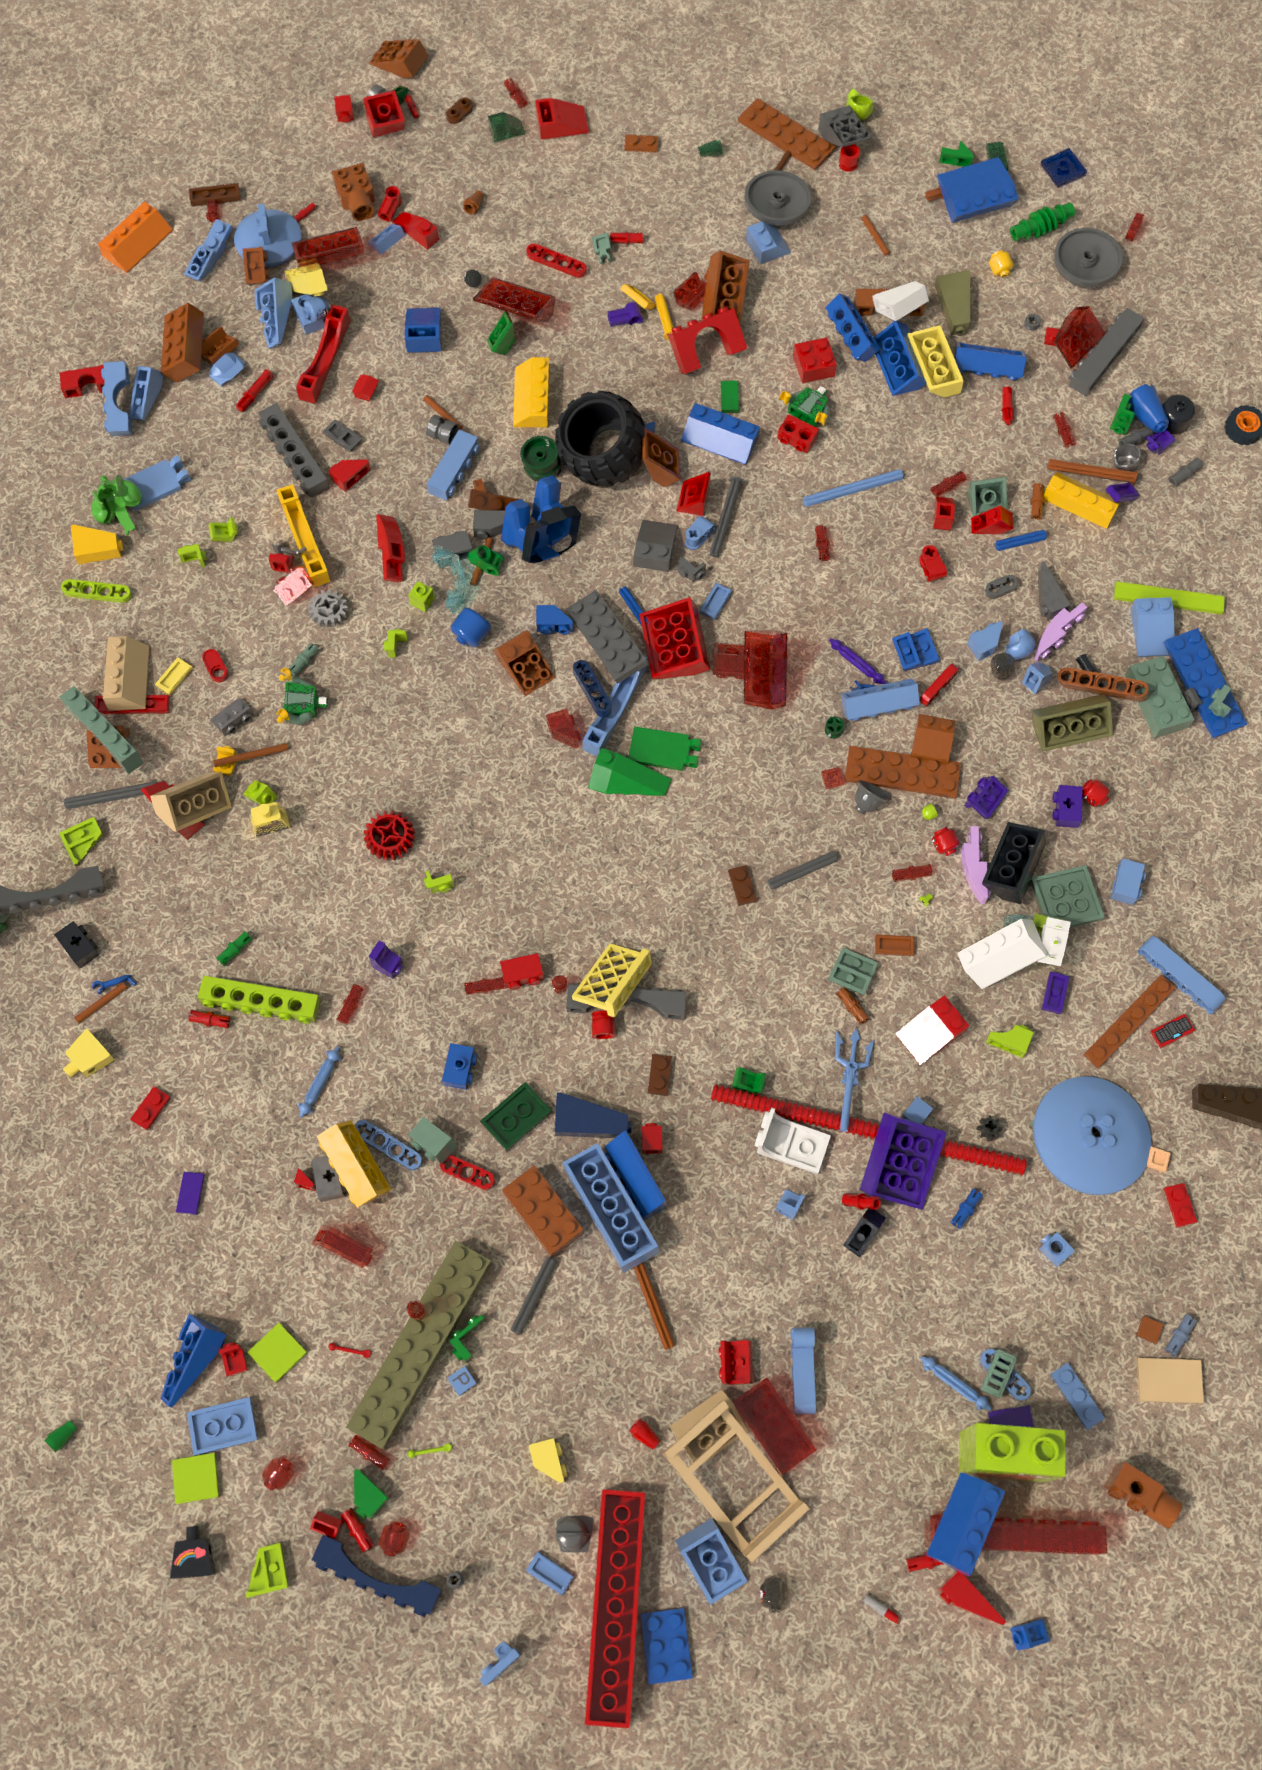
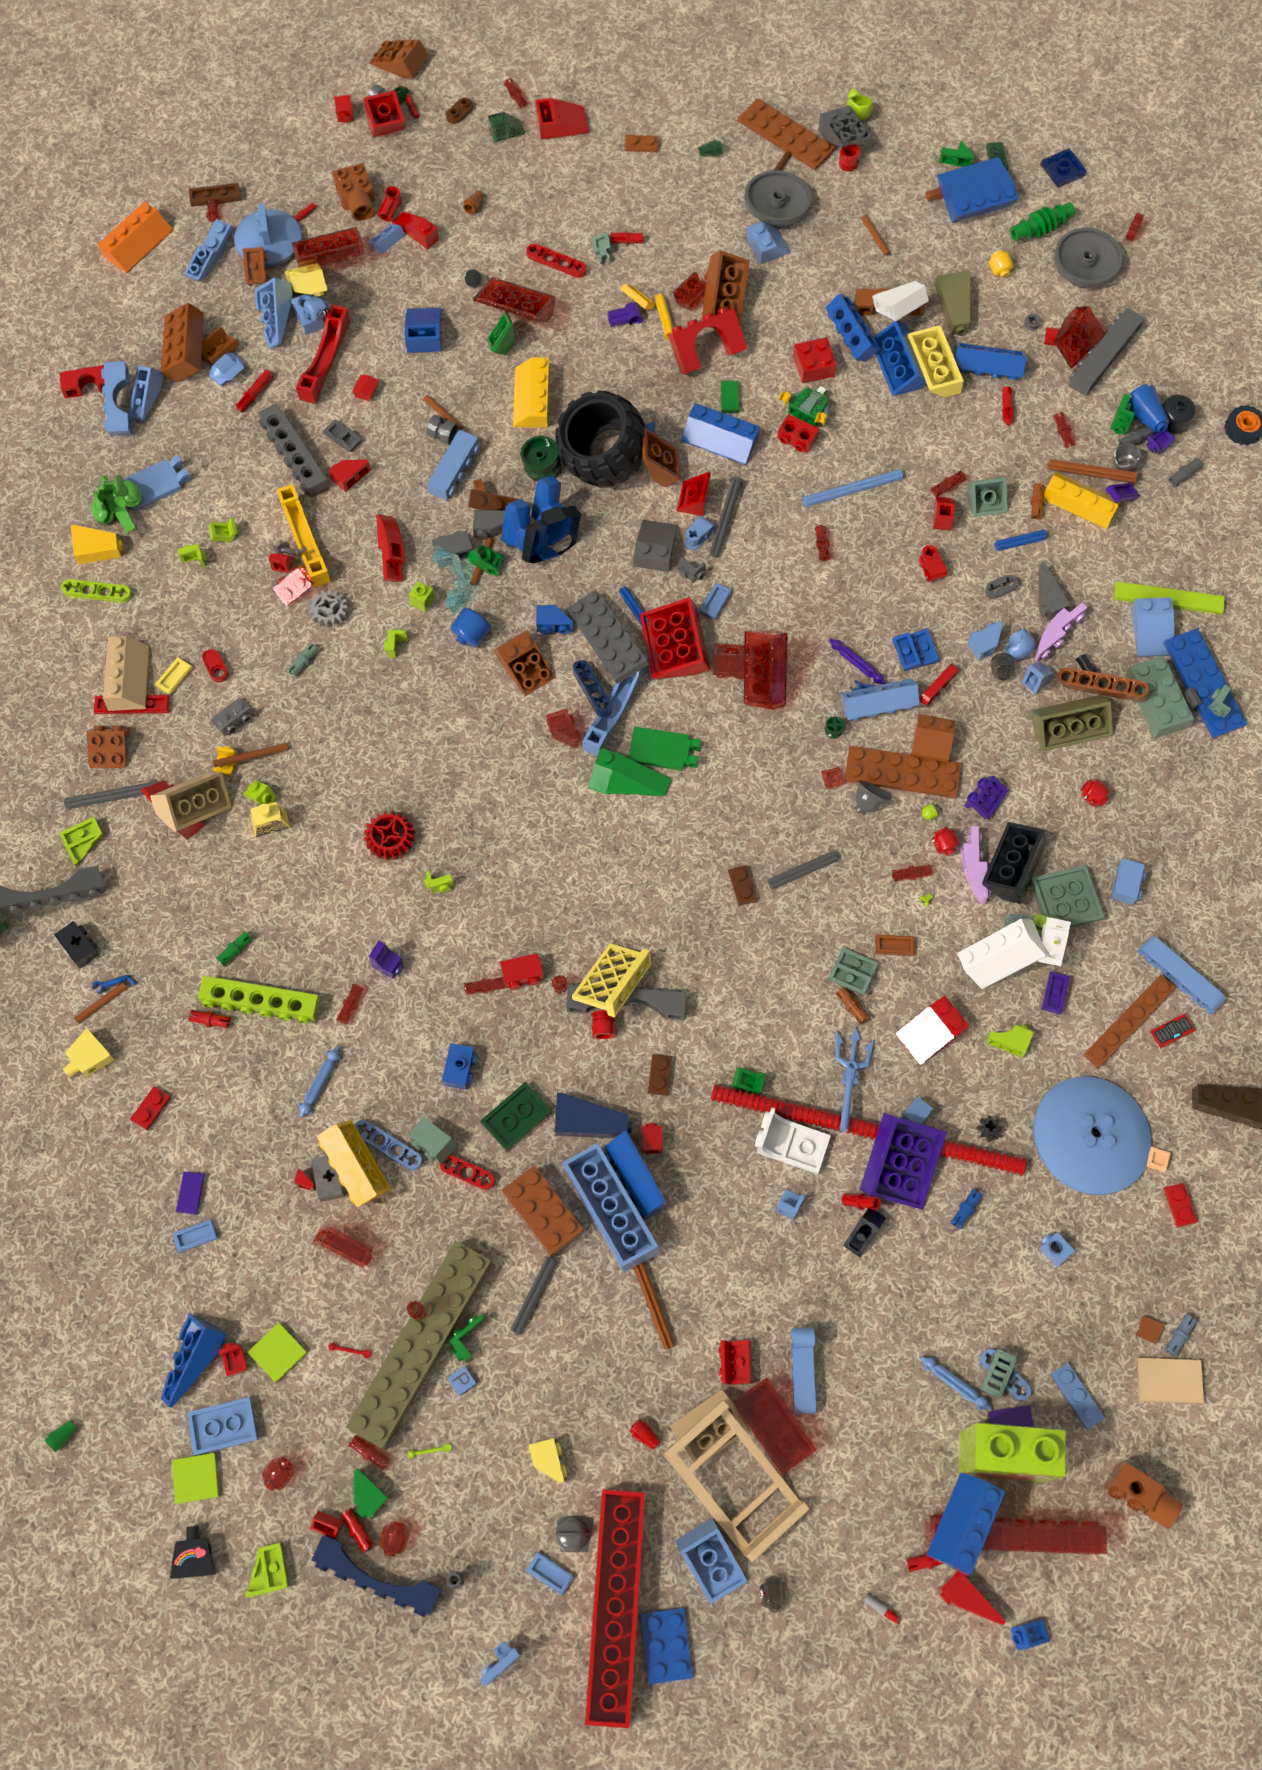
(109, 737): sand green arch -> none
(195, 1236): none -> medium blue tile
(300, 700): torso -> none
(994, 521): red slope -> none
(1068, 806): dark purple brick -> none

